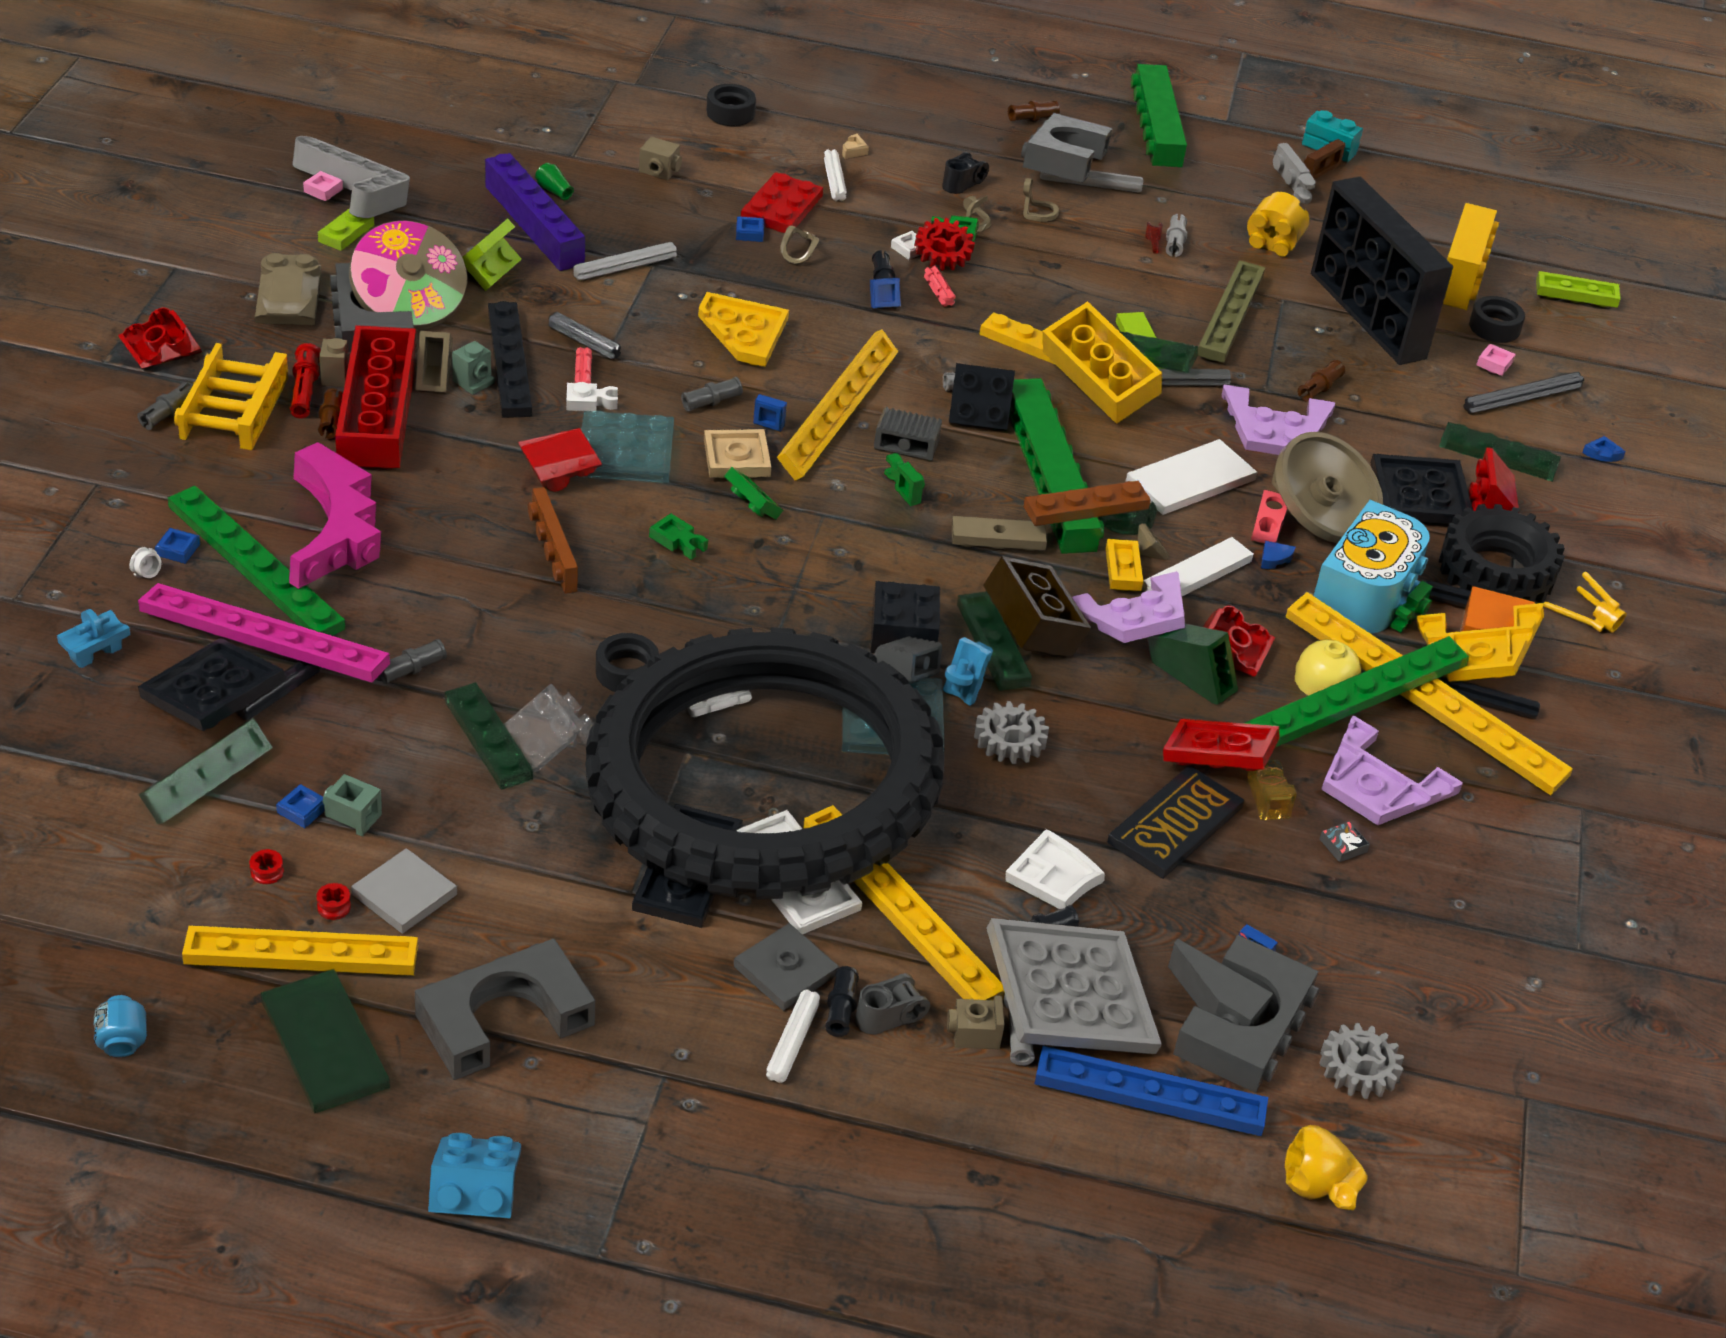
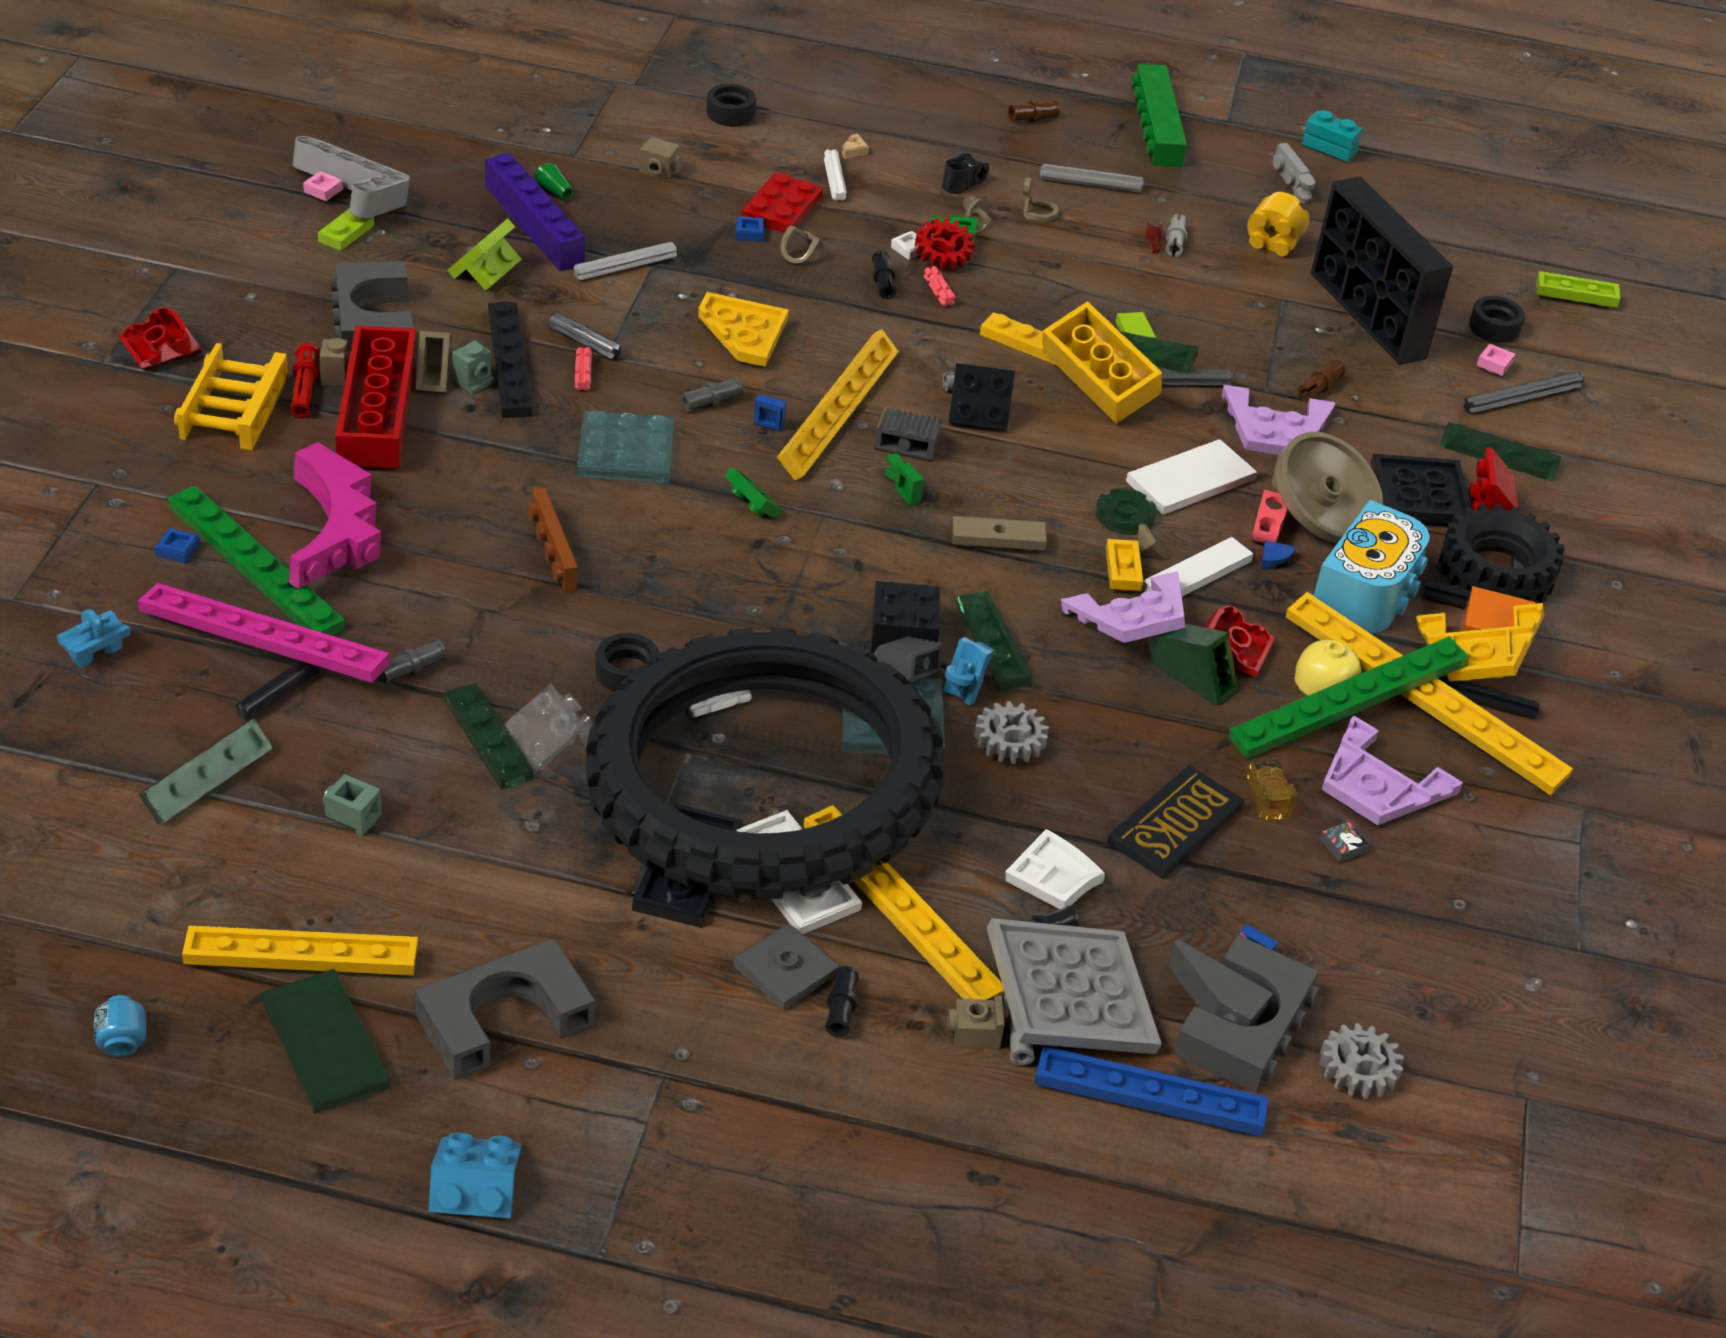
(151, 564): white plate -> none
(164, 406): dark grey pin -> none
(212, 684): black plate -> none
(262, 858): red bush -> none
(288, 289): dark tan slope -> none
(301, 806): blue tile -> none
(329, 413): reddish brown pin -> none
(334, 892): red bush -> none
(404, 890): light grey tile -> none
(408, 270): dish -> none
(560, 457): red slope -> none
(587, 397): white plate -> none
(675, 534): green plate -> none
(738, 449): tan plate -> none
(793, 1036): white axle -> none
(885, 292): blue tile -> none
(888, 1005): dark grey piece -> none
(1036, 607): dark brown brick -> none
(1051, 460): green brick -> none
(1066, 147): dark grey arch -> none
(1086, 503): dark orange plate -> none
(1221, 744): red plate -> none
(1231, 311): olive plate -> none
(1323, 1166): yellow piece -> none
(1325, 158): reddish brown plate -> none
(1416, 605): green plate -> none
(1470, 254): yellow brick -> none
(1604, 450): blue tile -> none
(1607, 612): yellow plant -> none

